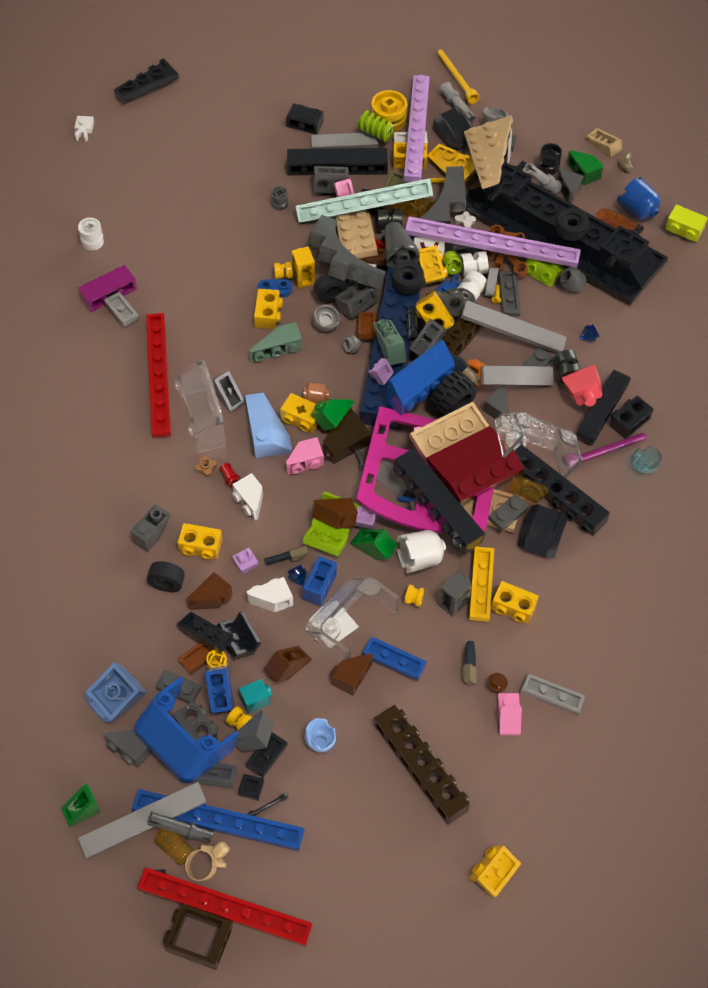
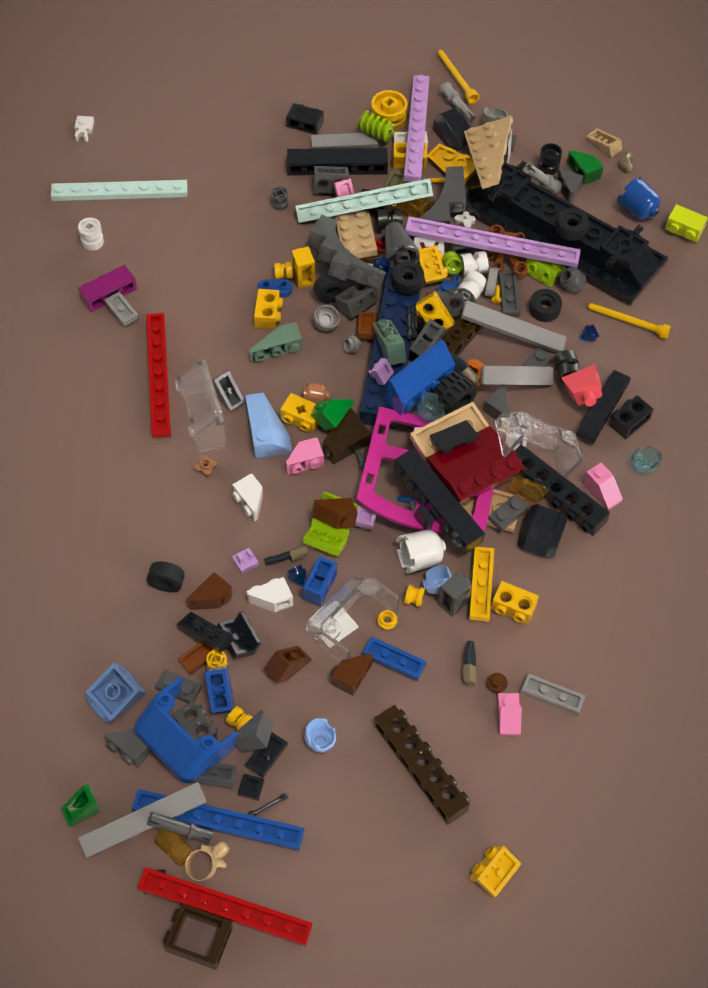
(119, 190): none -> light aqua plate
(150, 80): black wing -> none
(150, 528): dark grey slope -> none
(201, 537): yellow brick -> none
(229, 474): red pin -> none
(255, 695): teal brick -> none
(374, 543): green slope -> none
(381, 263): none -> clear blue plate
(387, 614): none -> yellow plate
(389, 479): light grey slope -> none
(424, 518): none -> black tile
(430, 408): none -> clear light blue hair
(436, 578): none -> light blue hair
(454, 436): none -> black piece
(545, 296): none -> black tyre
(603, 486): none -> bright pink slope
(614, 446): magenta piece -> none
(617, 219): clear orange plate -> none
(661, 330): none -> yellow piece

